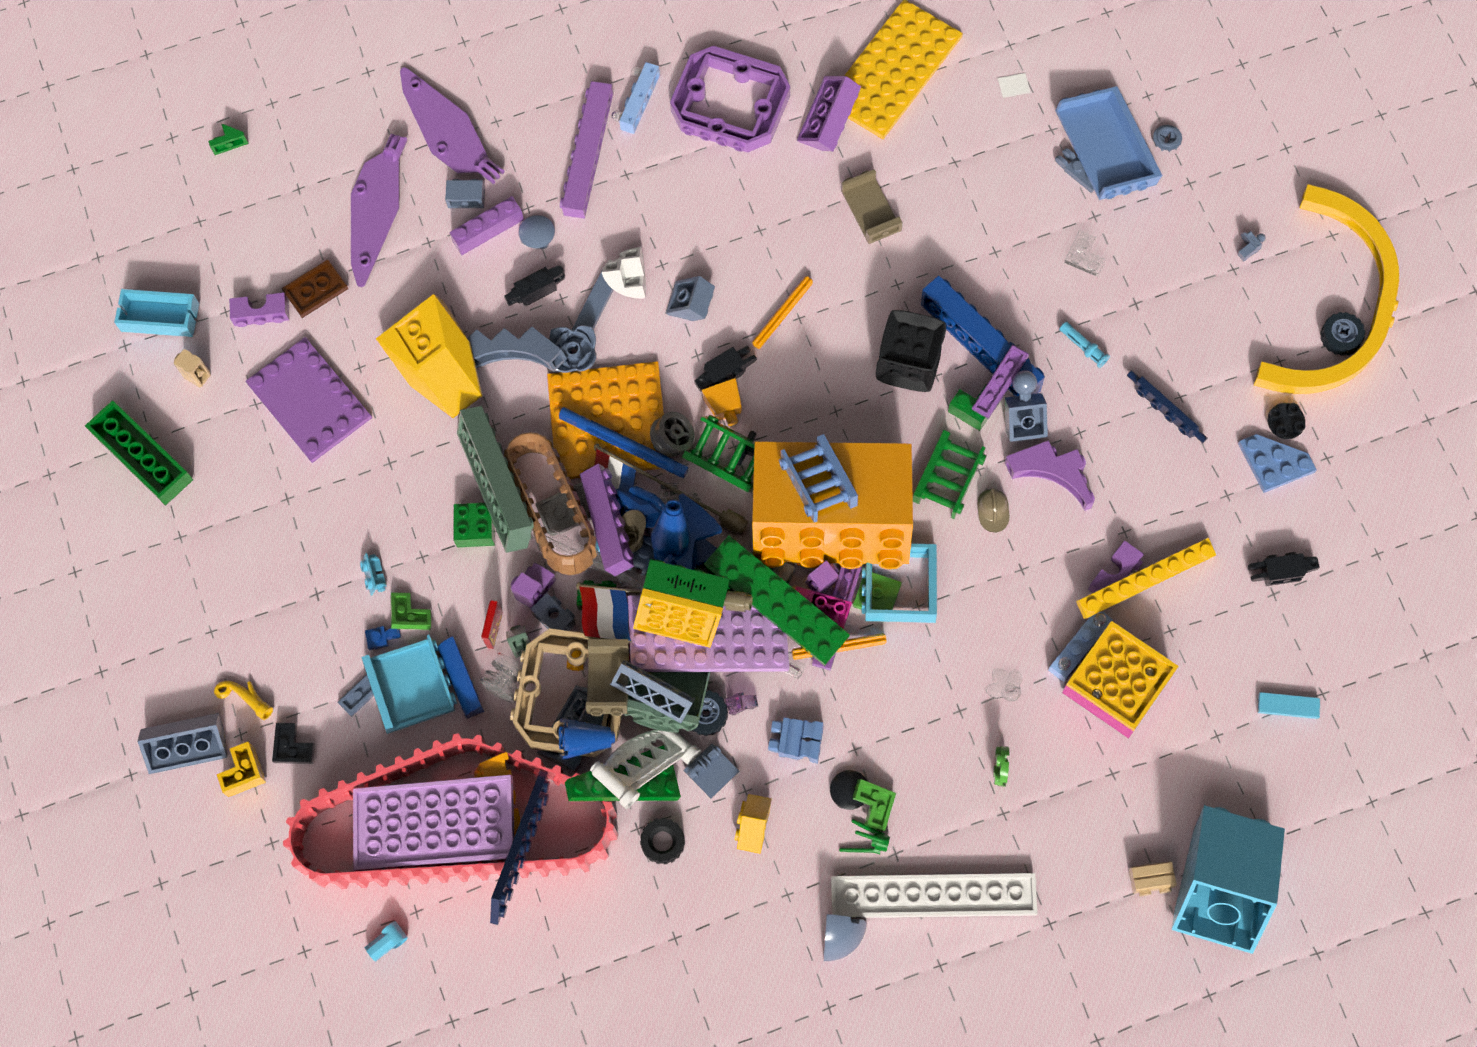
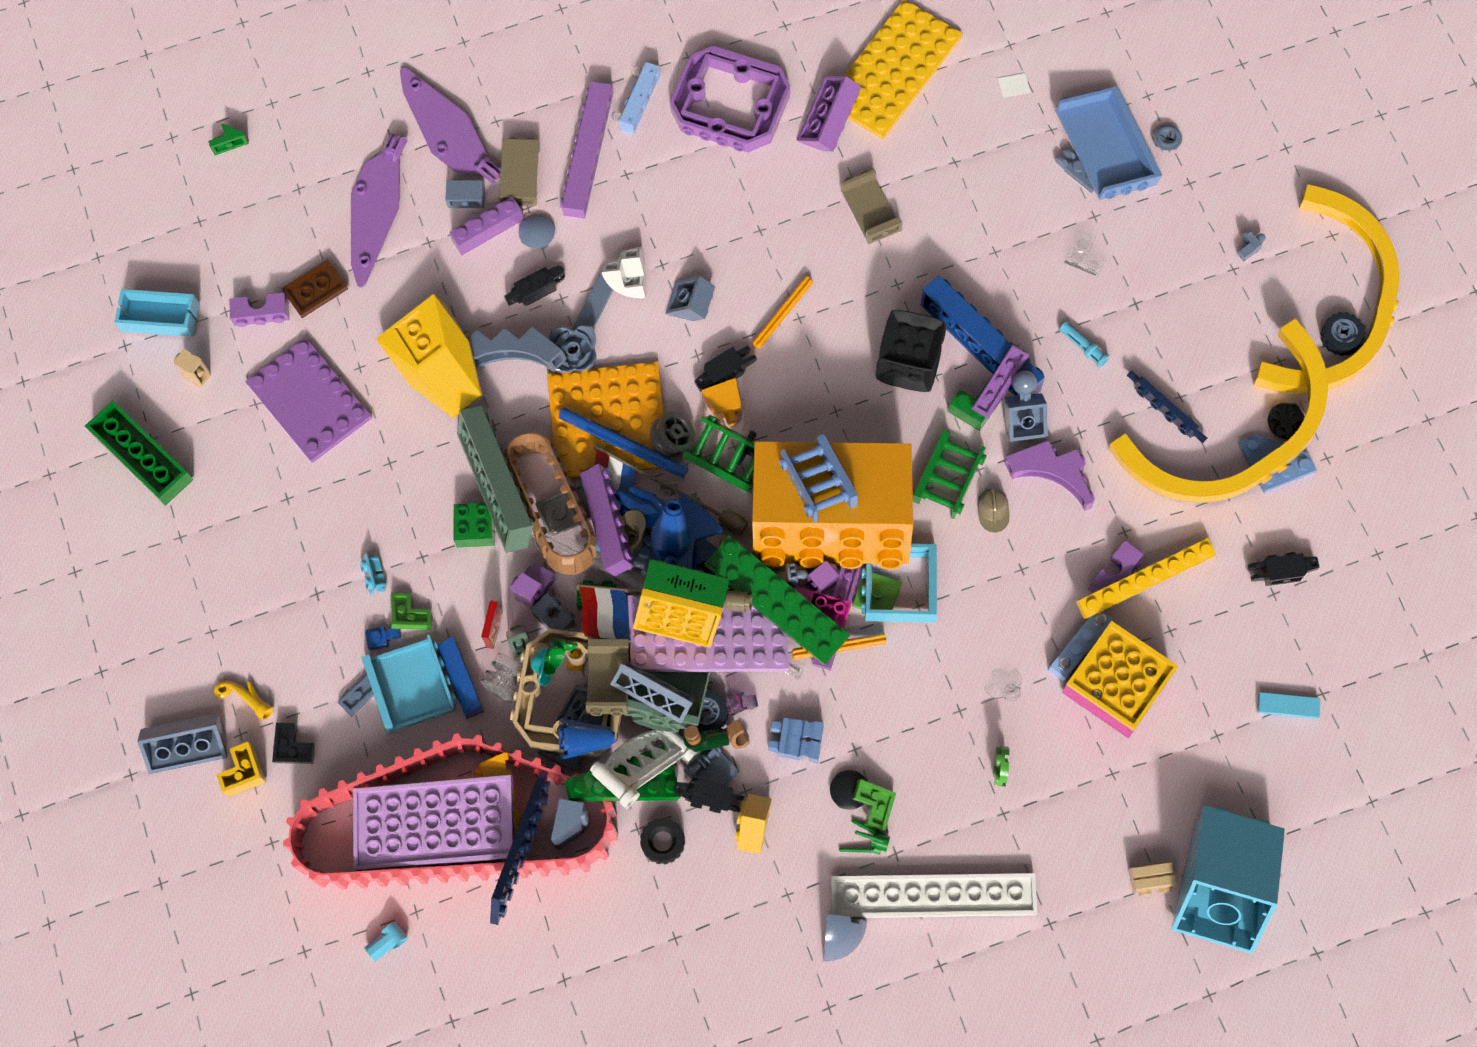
(519, 170): none -> dark tan panel
(548, 658): none -> hair
(569, 822): none -> sand blue slope
(702, 740): none -> piece
(709, 794): none -> black hinge
(792, 576): none -> sand blue piece
(1176, 488): none -> yellow arch

